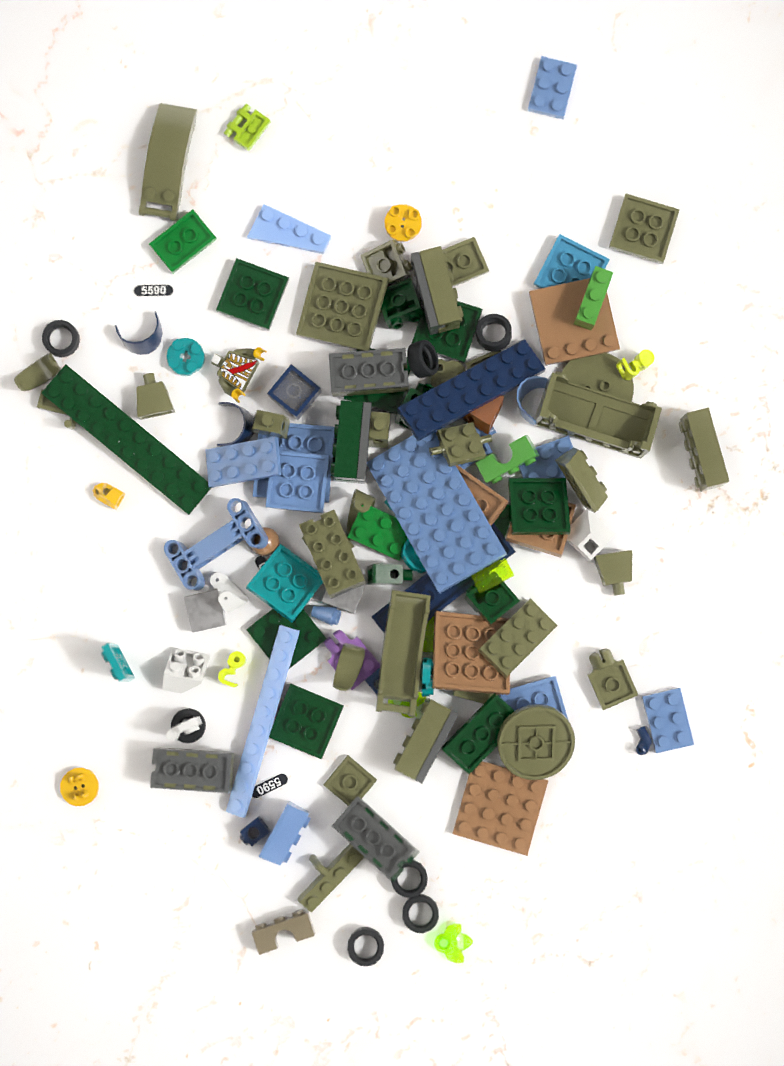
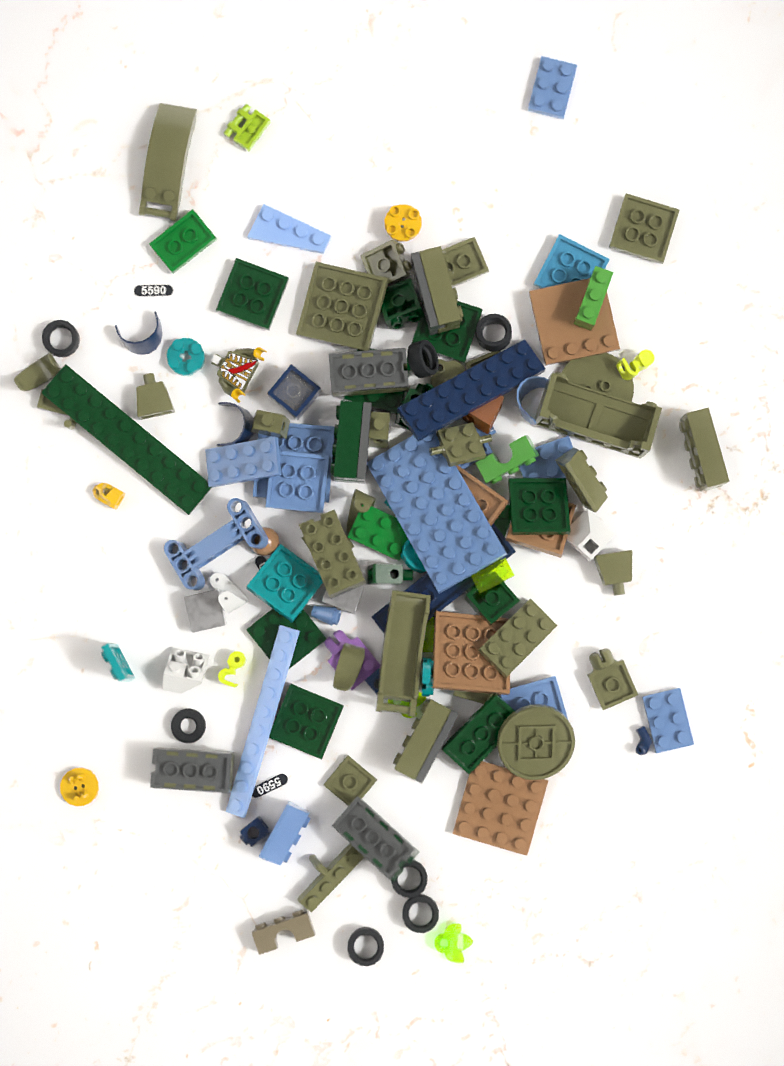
(187, 727): white plate -> none

